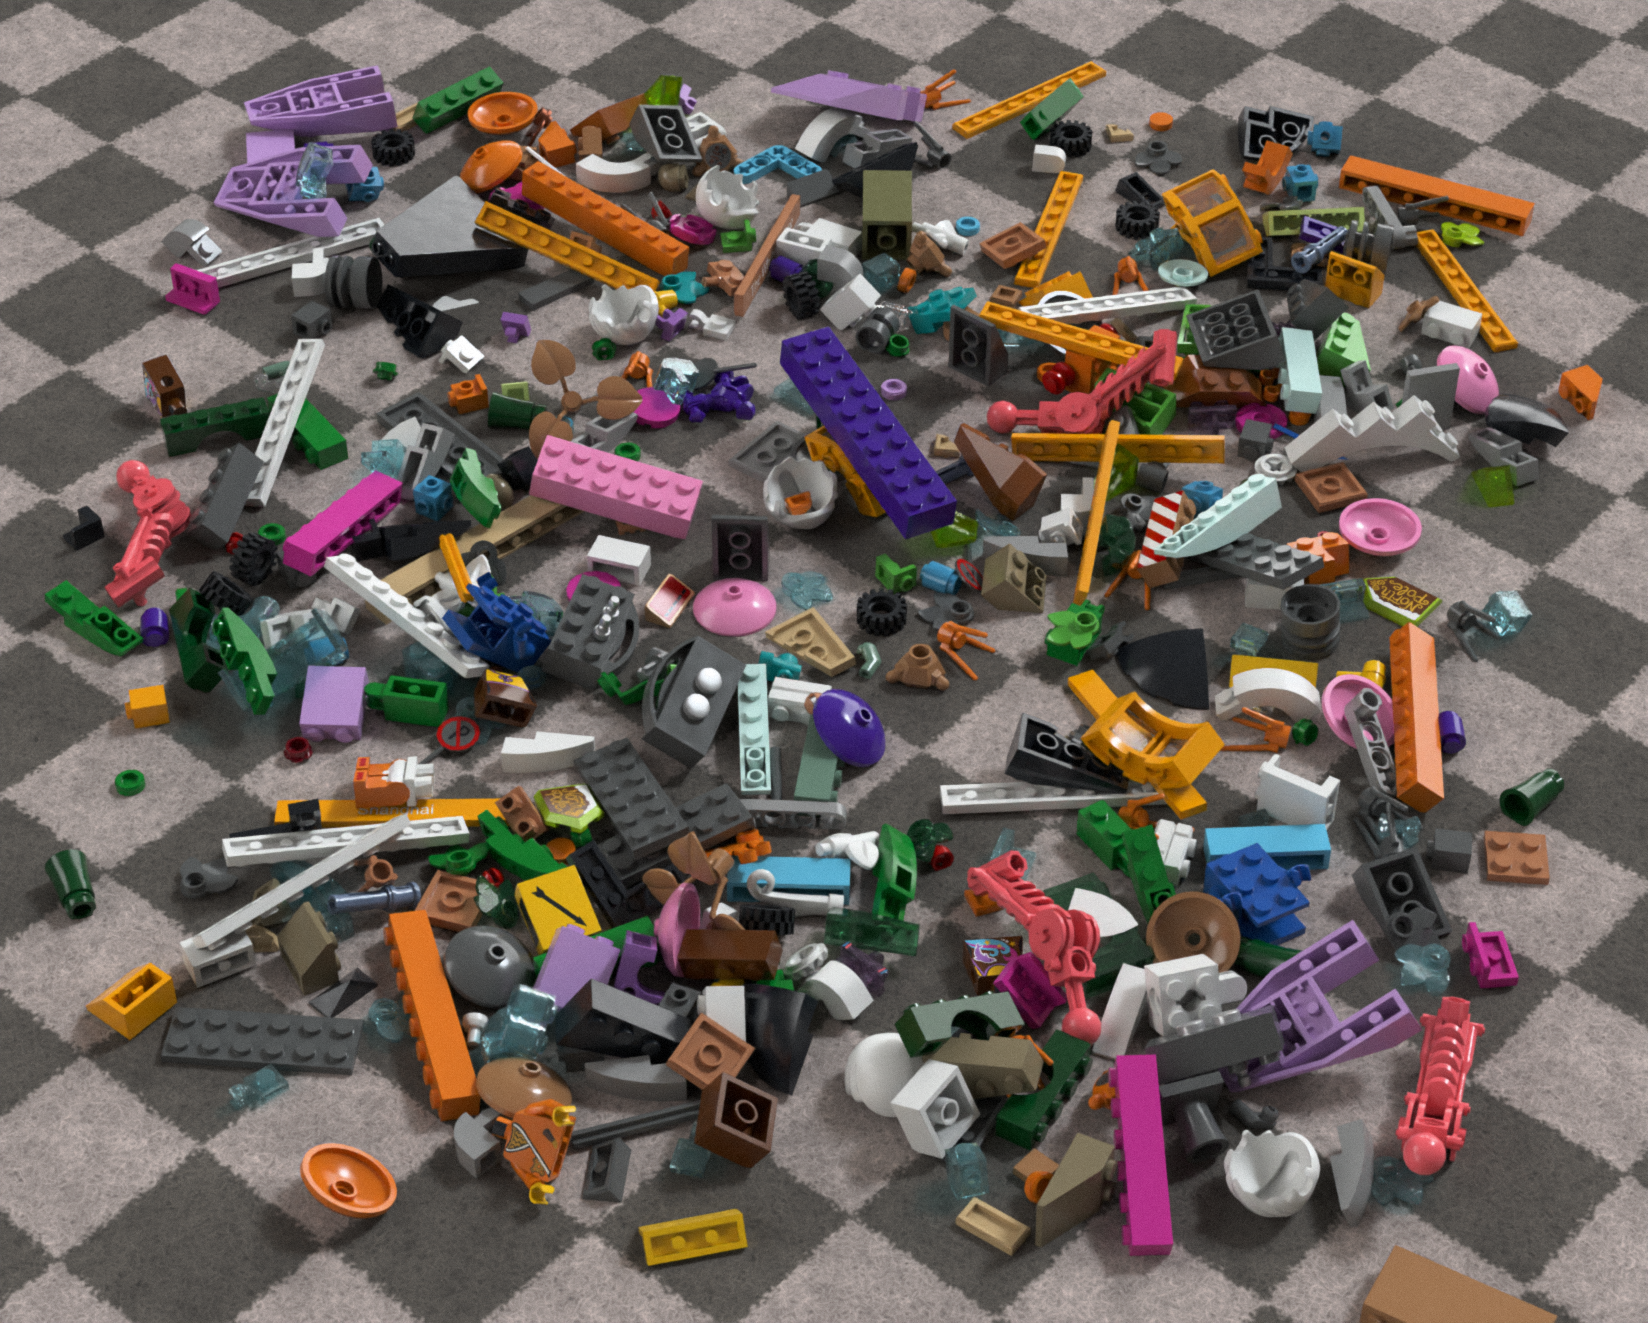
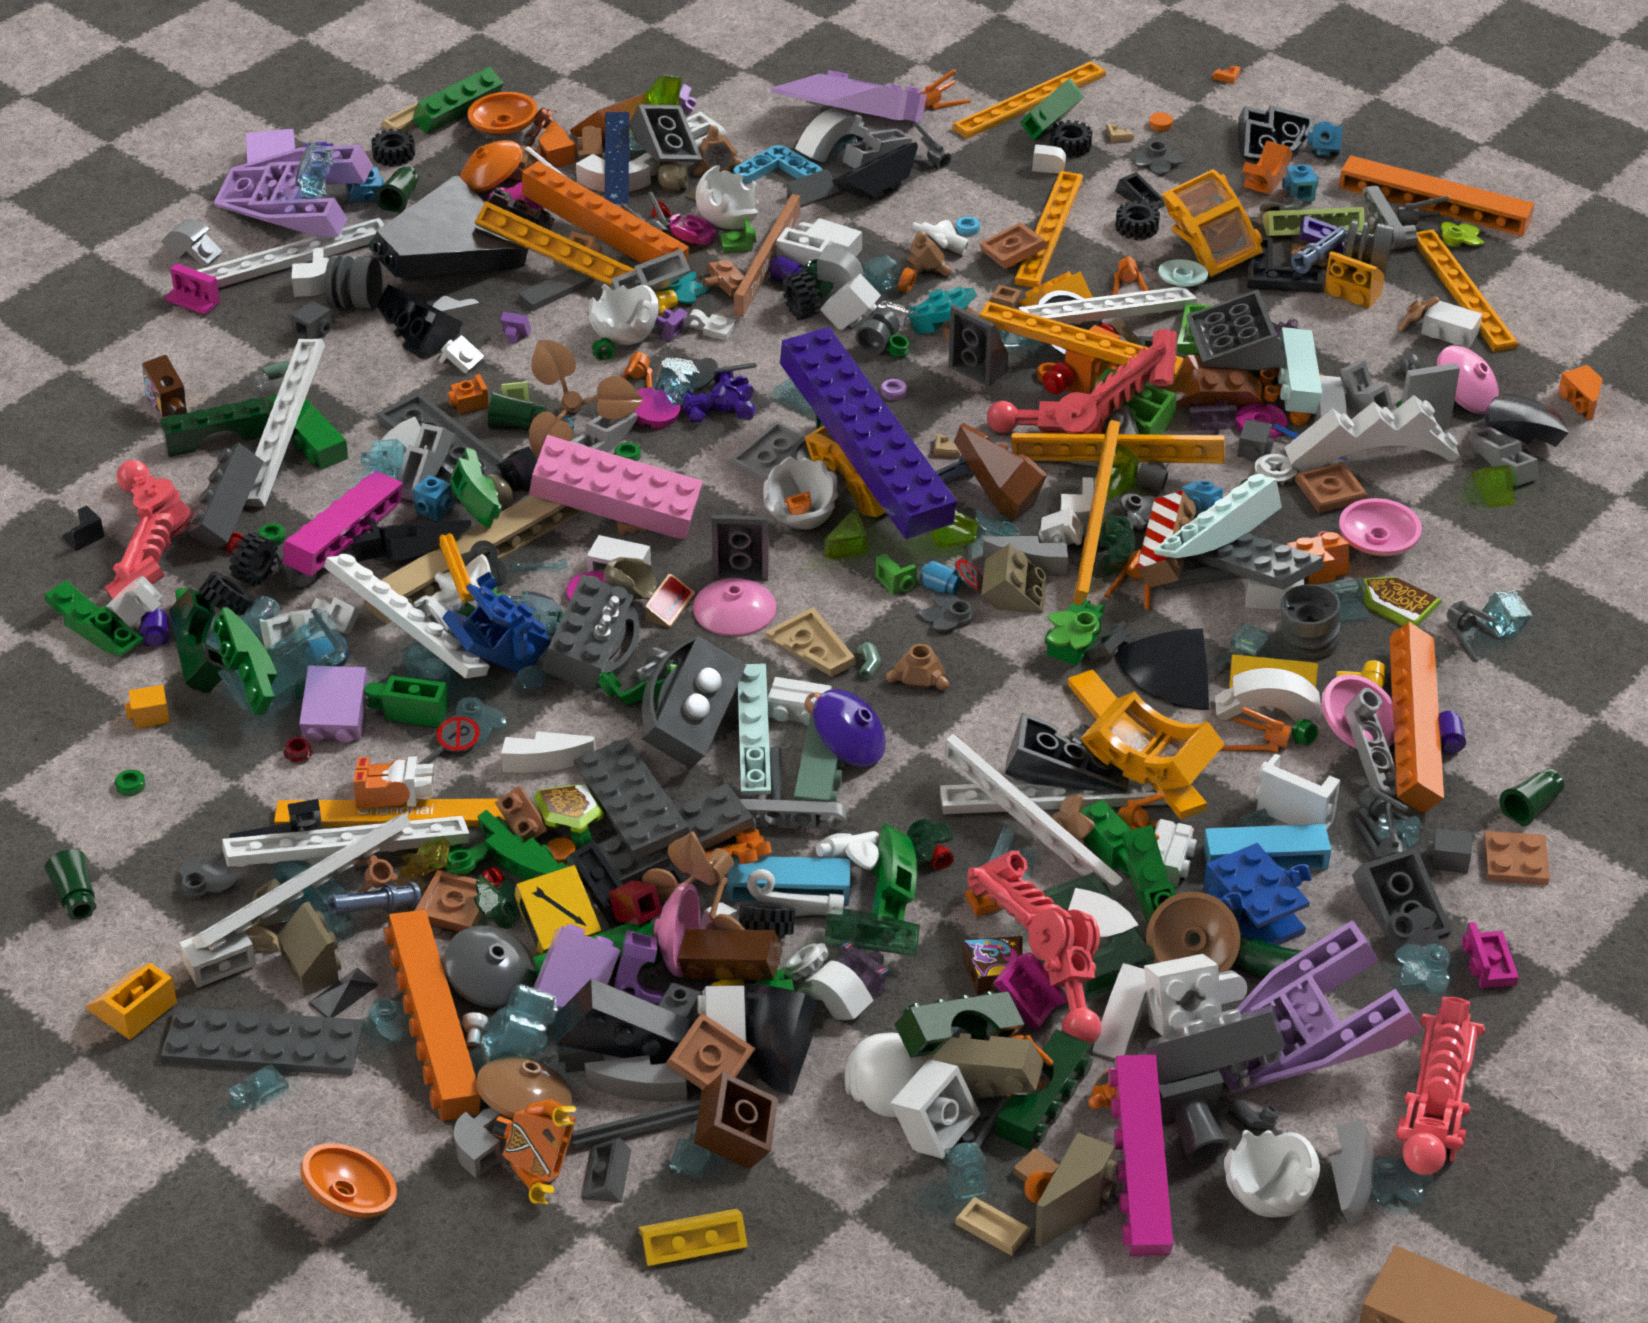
(135, 601): none -> white brick
(327, 105): lavender wedge -> none
(385, 370): green plate -> none
(397, 190): none -> dark green plant
(430, 857): none -> clear yellow plate
(503, 698): reddish brown torso -> none
(560, 564): none -> clear light blue hinge
(617, 157): none -> dark blue sticker
(633, 575): none -> dark tan hair
(635, 902): none -> dark red brick
(655, 273): none -> light grey slope
(783, 666): teal plate -> none
(806, 588): clear light blue plate -> none
(847, 538): none -> clear neon green slope
(881, 622): black tyre -> none
(887, 214): olive brick -> none
(953, 636): orange plant -> none
(1030, 815): none -> white tile
(1071, 818): none -> medium nougat plate
(1159, 247): clear light blue bracket -> none
(1228, 76): none -> orange tile
(1313, 307): dark grey wedge -> none
(1341, 346): bright green wedge -> none

